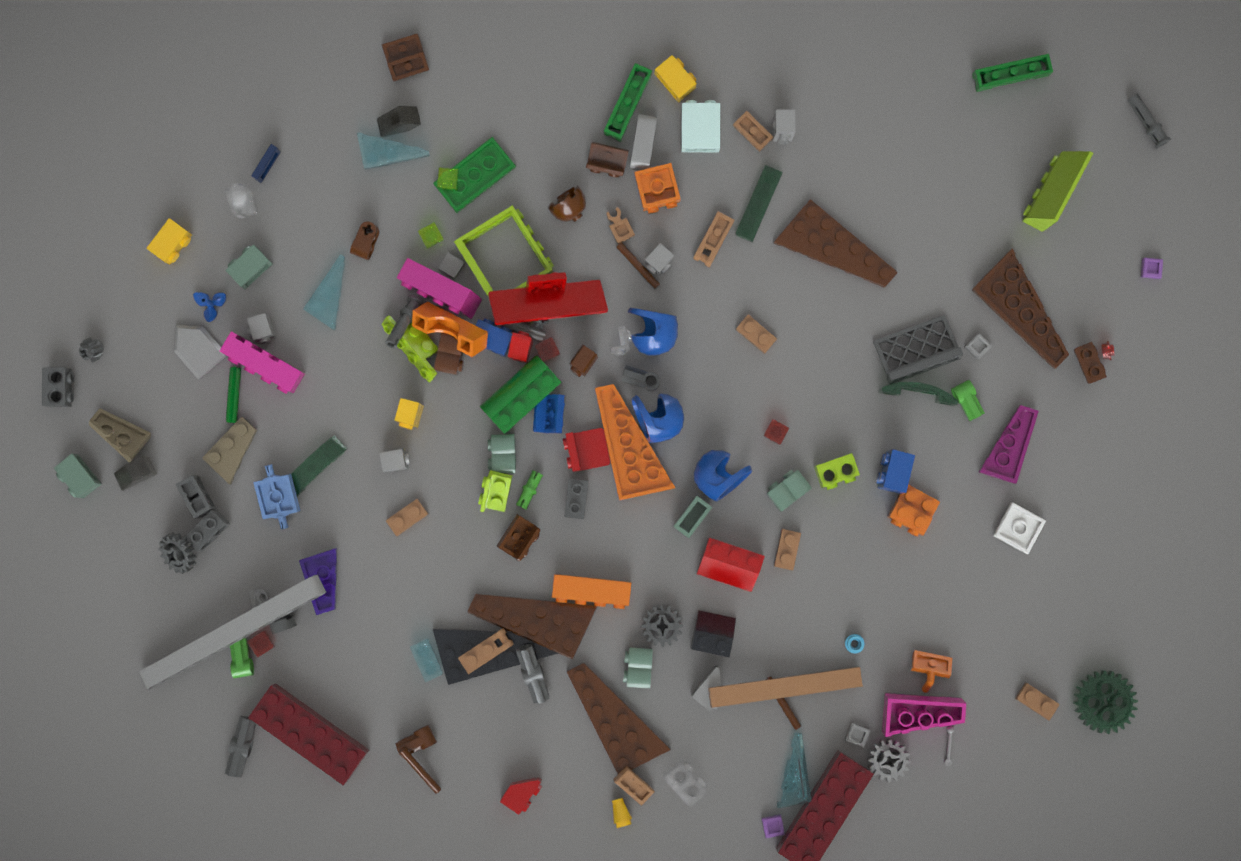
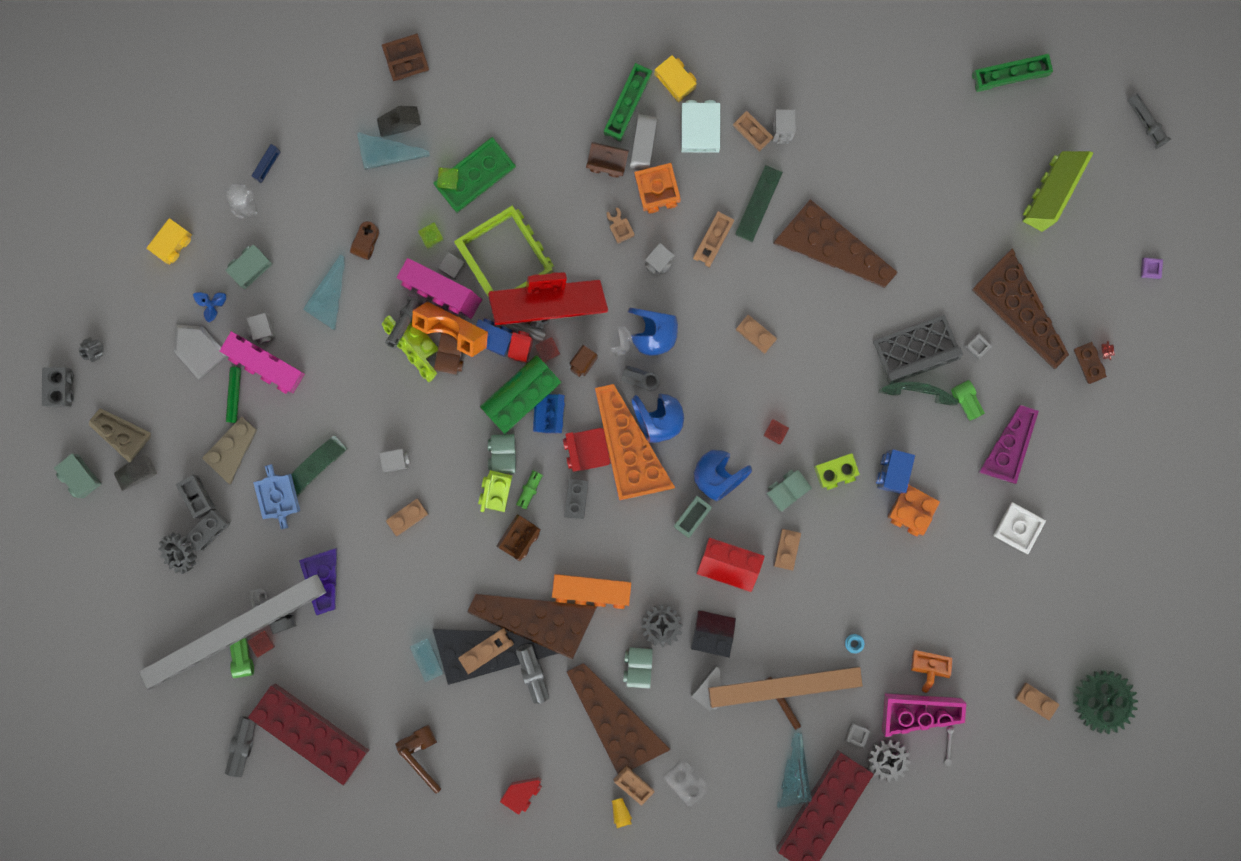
(408, 413): yellow brick -> none
(569, 205): reddish brown cylinder -> none
(636, 263): reddish brown bar -> none
(773, 826): medium lavender tile -> none

